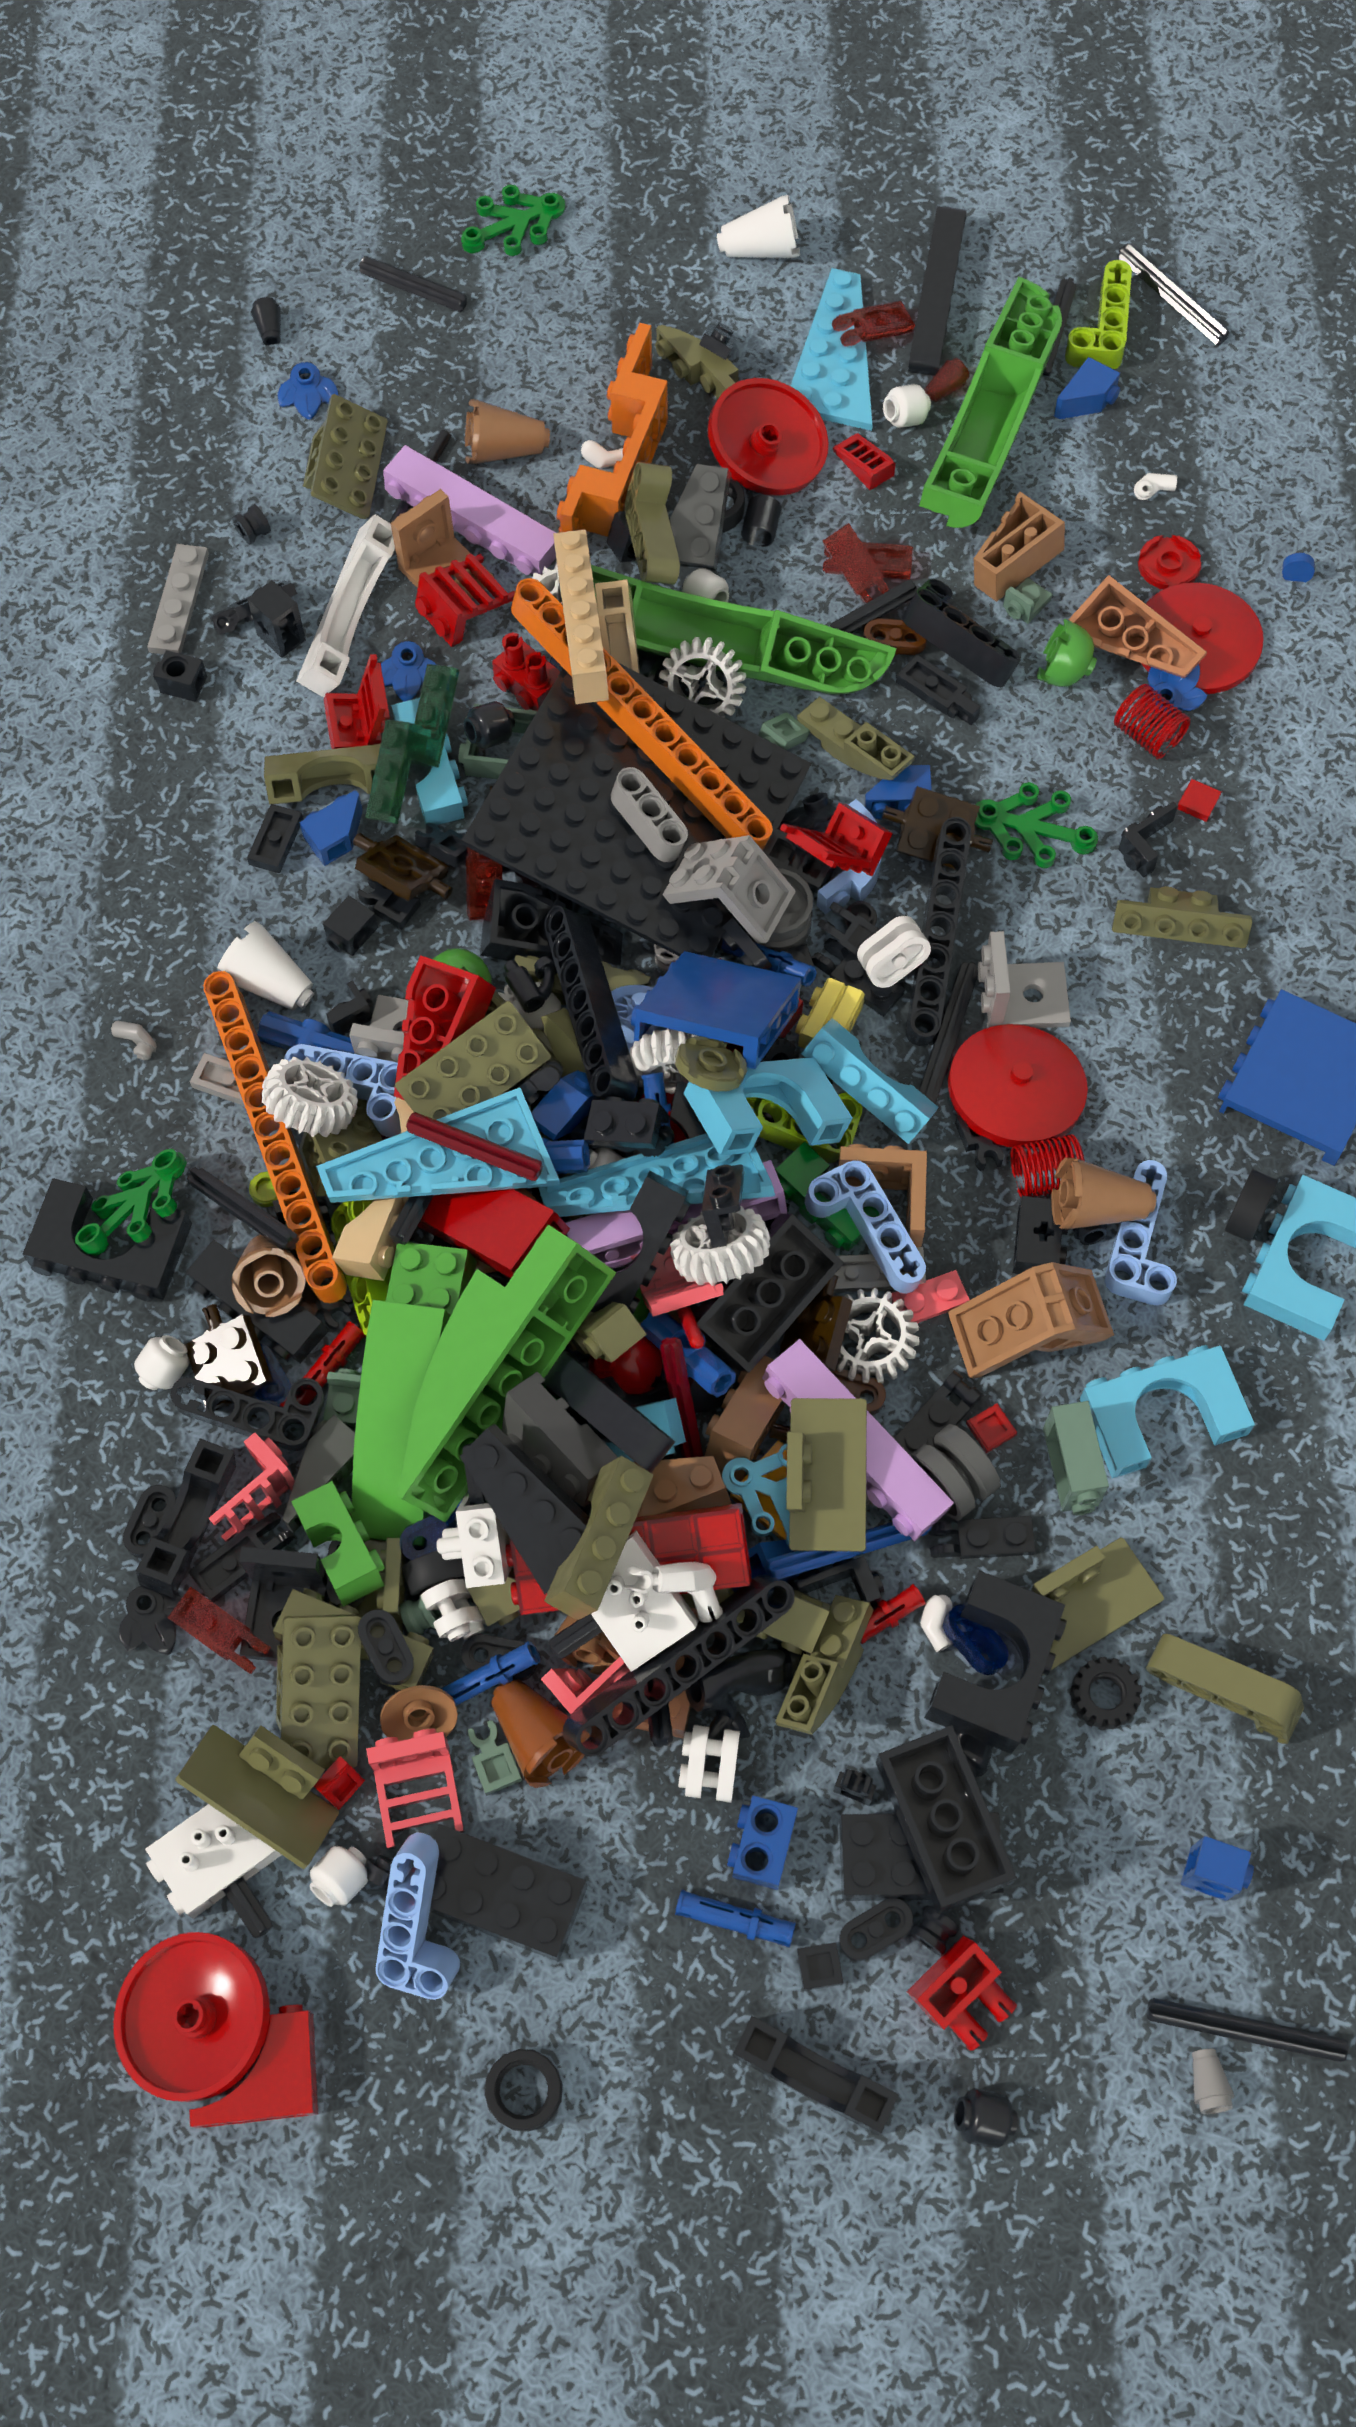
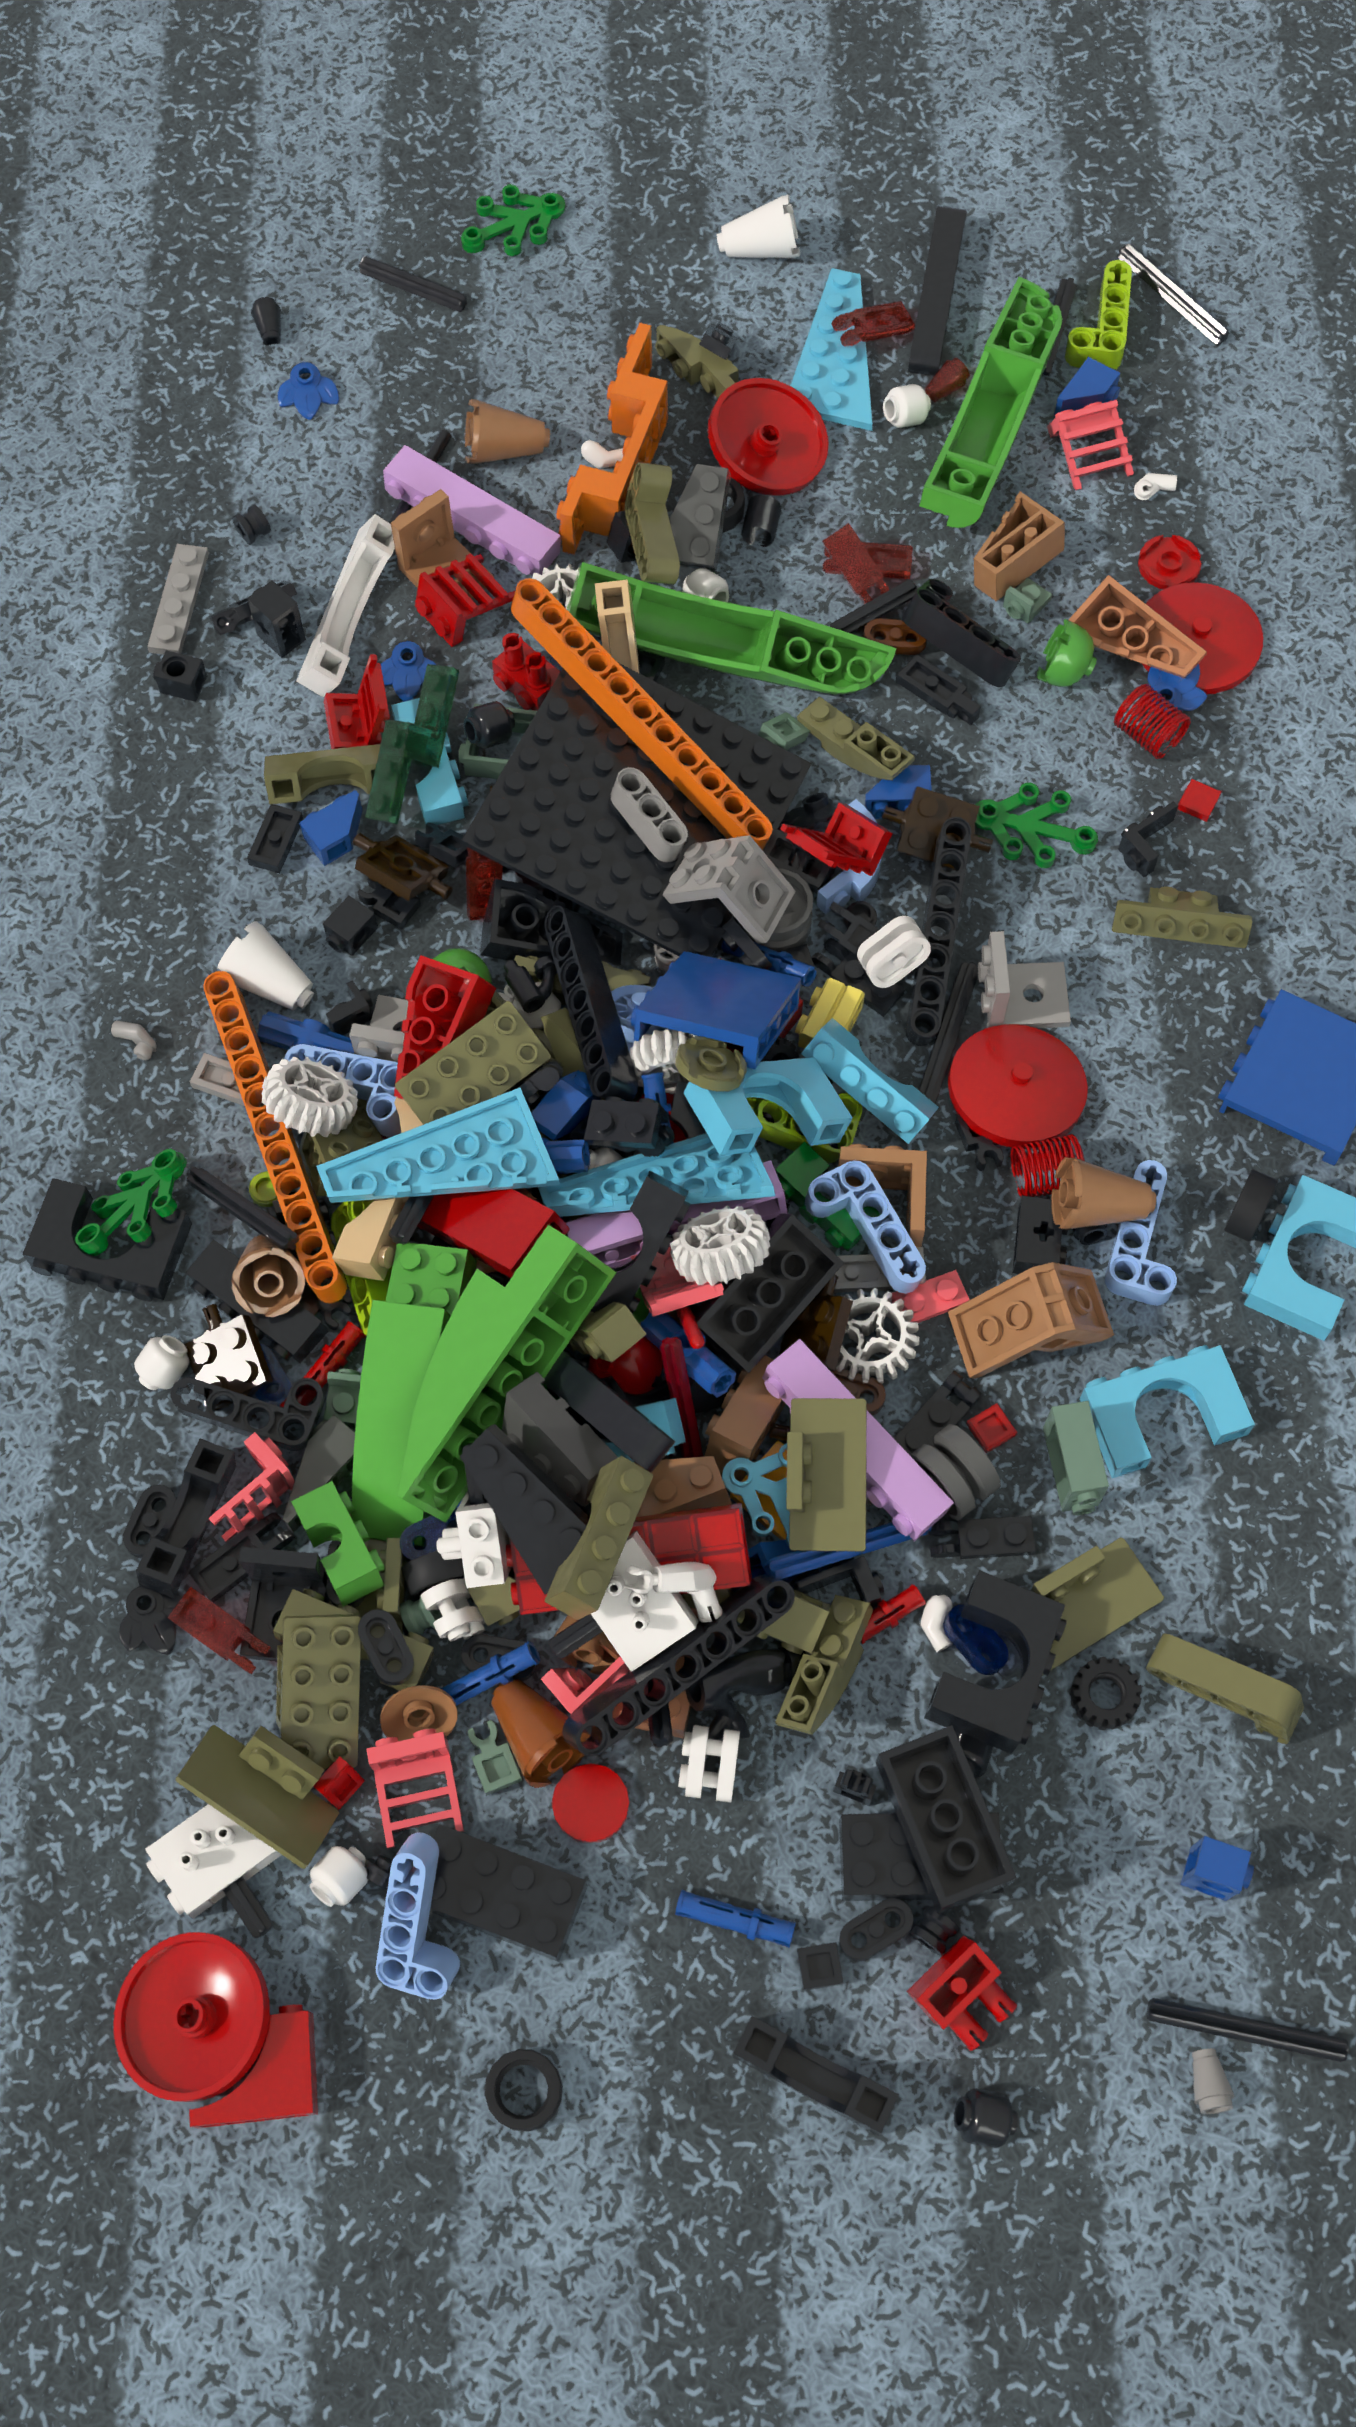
(346, 457): olive bracket -> none
(474, 1146): dark red axle -> none
(581, 617): tan arch -> none
(590, 1803): none -> red tile
(692, 675): white gear -> none
(720, 1200): black bracket -> none
(771, 1844): blue brick -> none
(869, 477): red slope -> none
(1088, 421): none -> coral plate
(1298, 567): blue tile -> none

